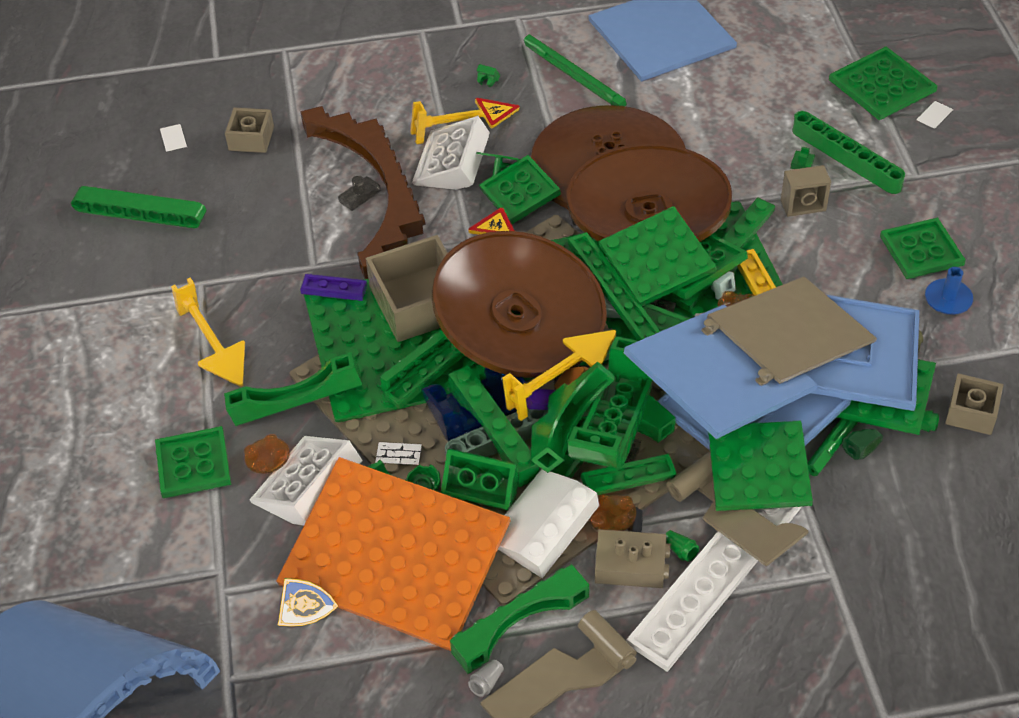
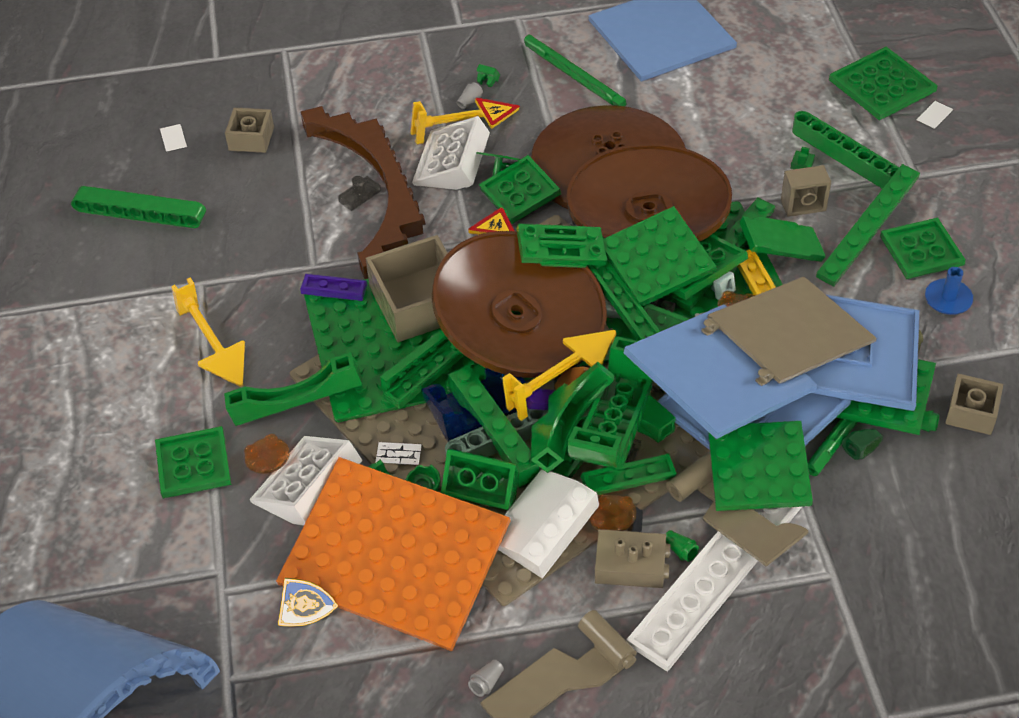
(469, 94): none -> light grey cone
(561, 245): none -> green piece
(561, 591): green arch -> none
(782, 238): none -> green piece
(867, 225): none -> green plate

